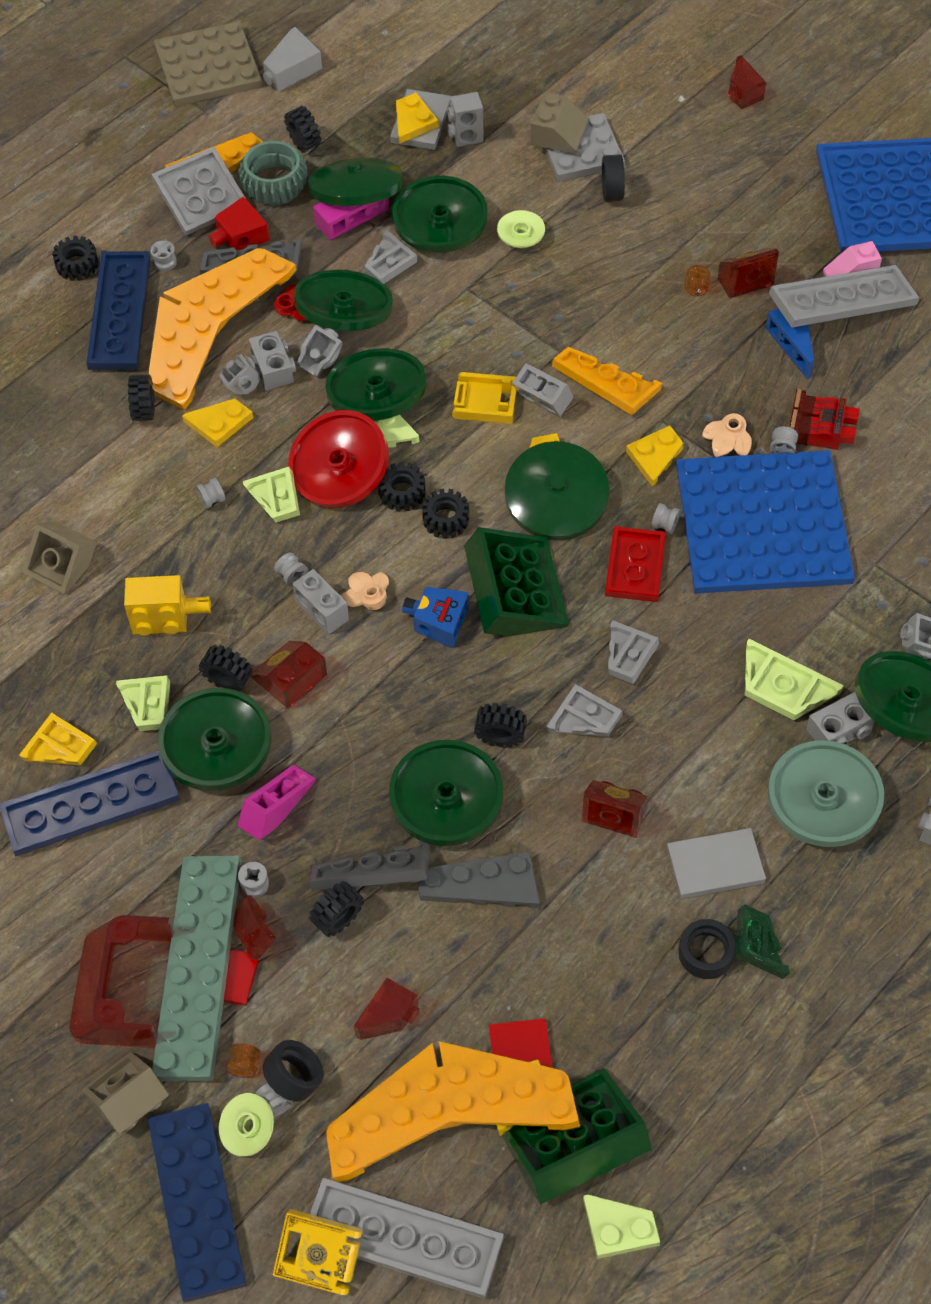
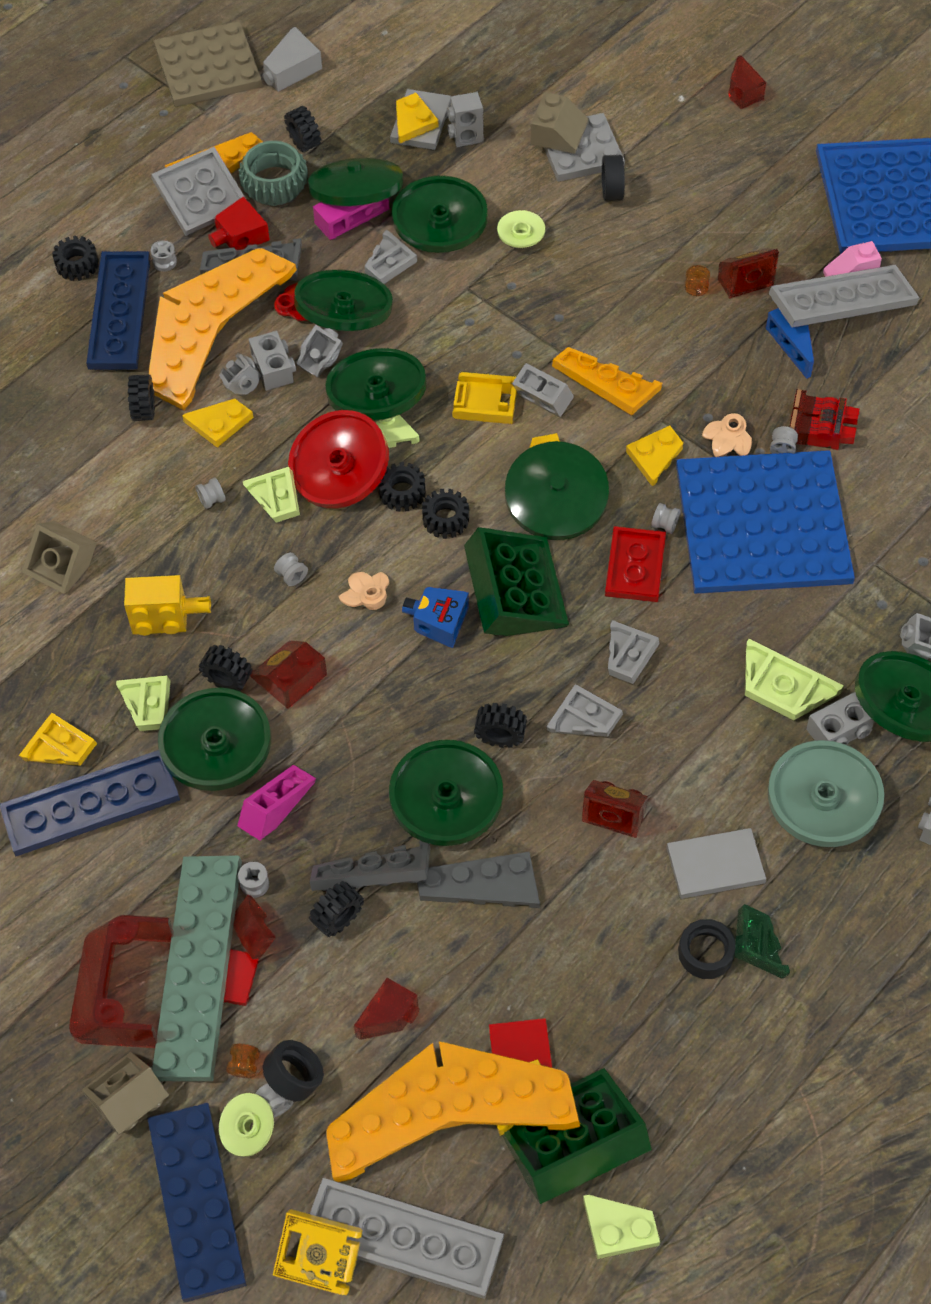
(320, 601): light grey brick -> none

